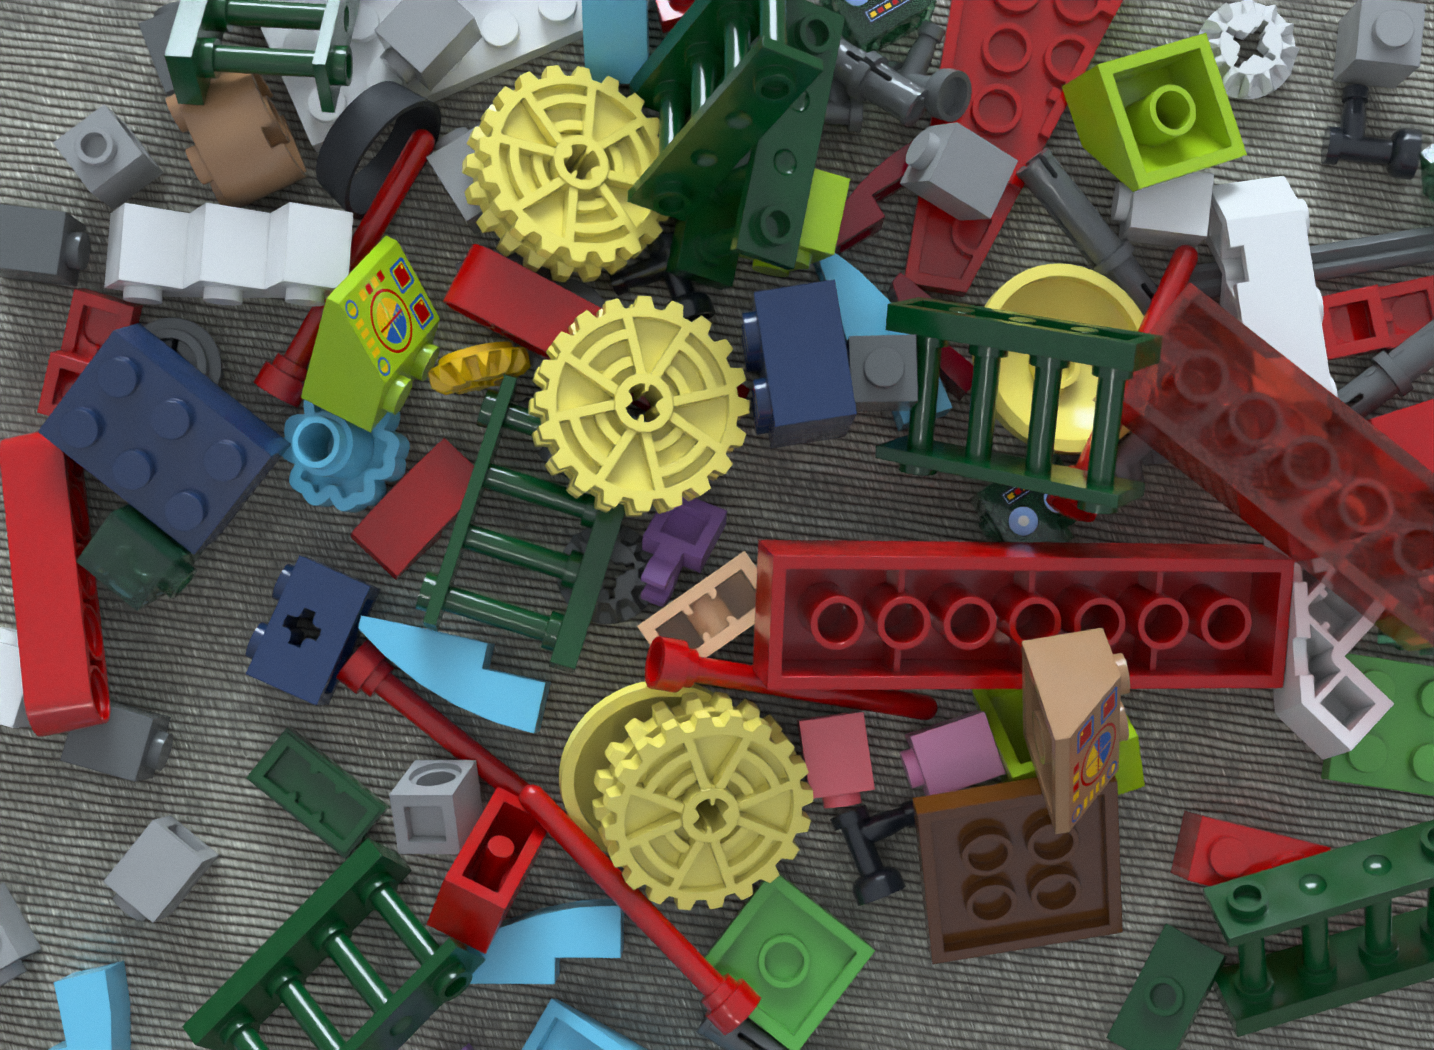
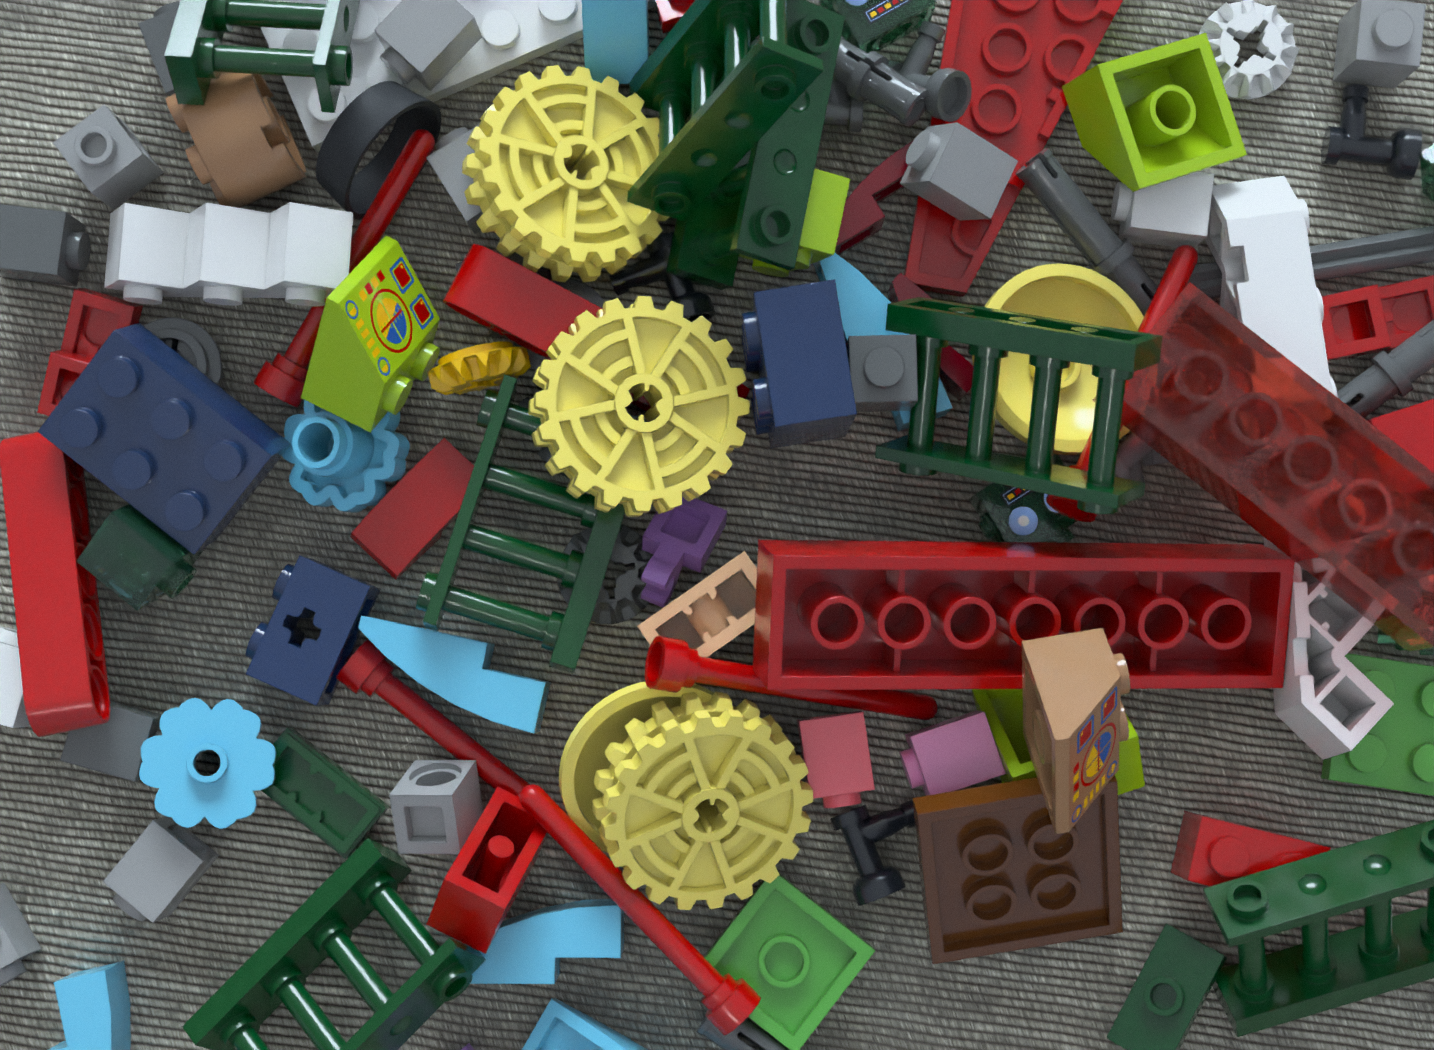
(243, 768): none -> medium azure plant

